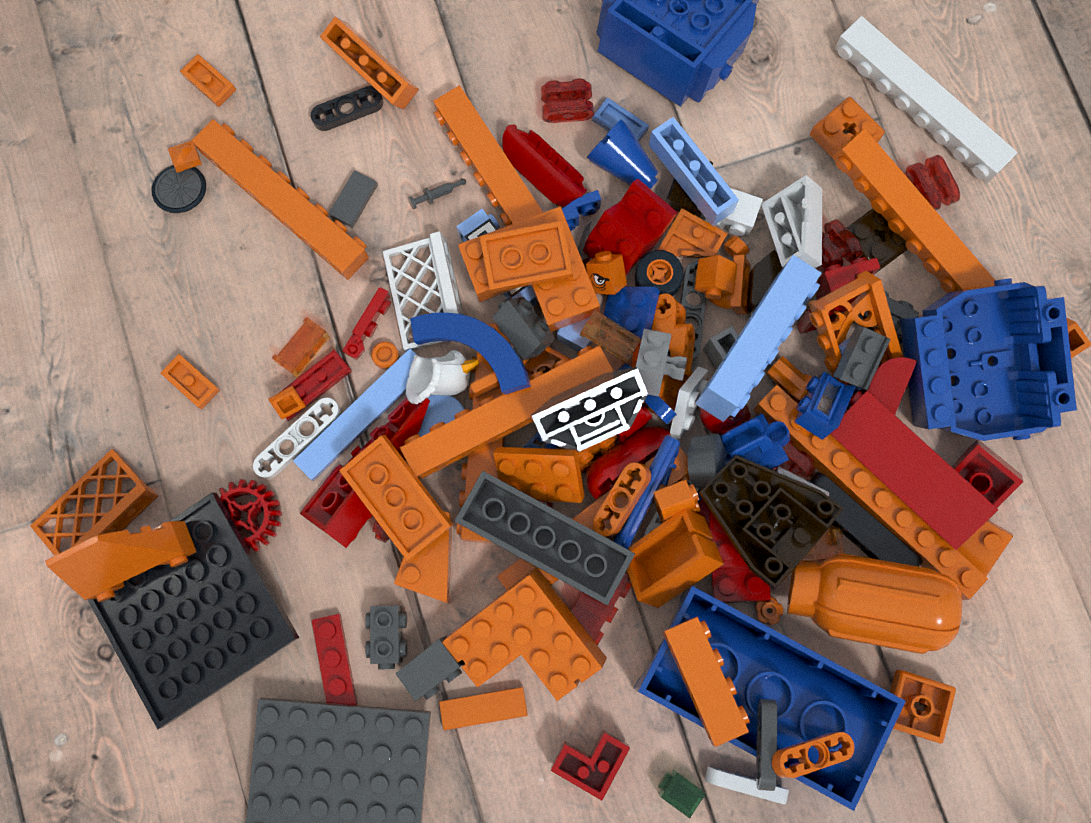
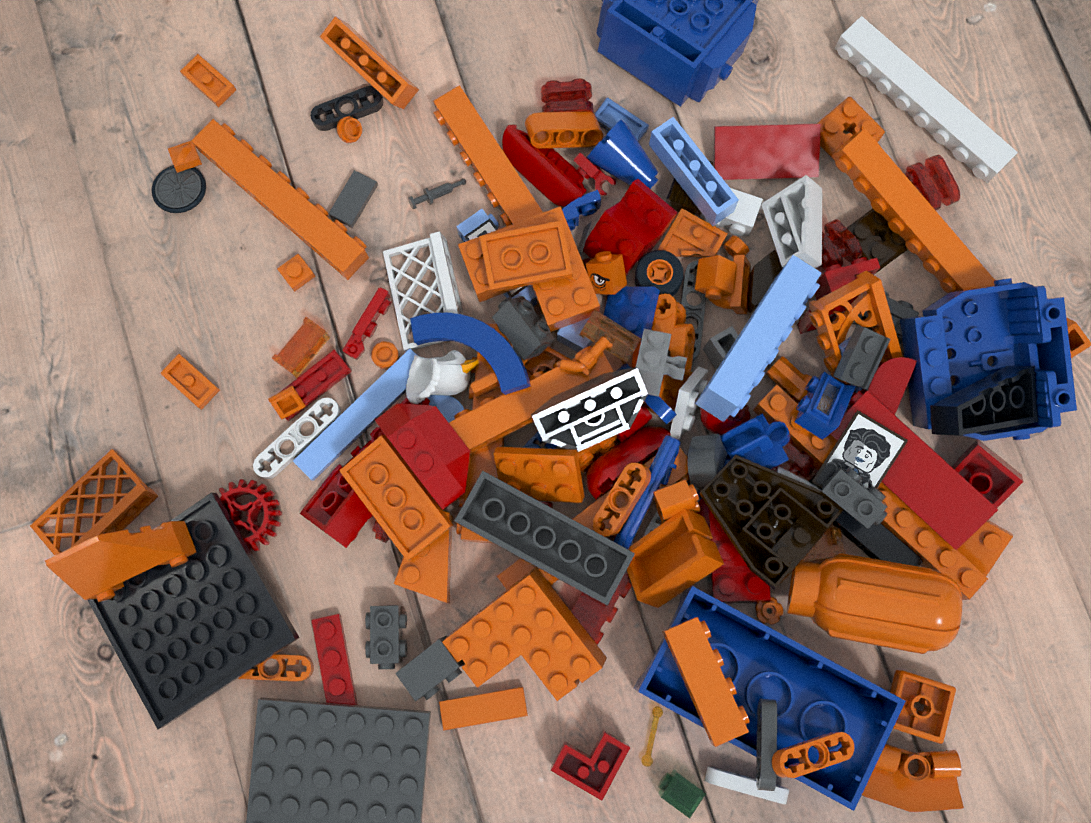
(279, 676): none -> orange beam
(296, 272): none -> orange plate
(349, 129): none -> orange plate
(429, 449): none -> red wedge
(563, 129): none -> orange beam
(586, 360): none -> orange piece
(588, 169): none -> red plate
(647, 759): none -> clear yellow hinge
(767, 151): none -> tile
(855, 498): none -> dark grey brick
(865, 448): none -> tile
(929, 789): none -> orange panel
(989, 404): none -> black wedge

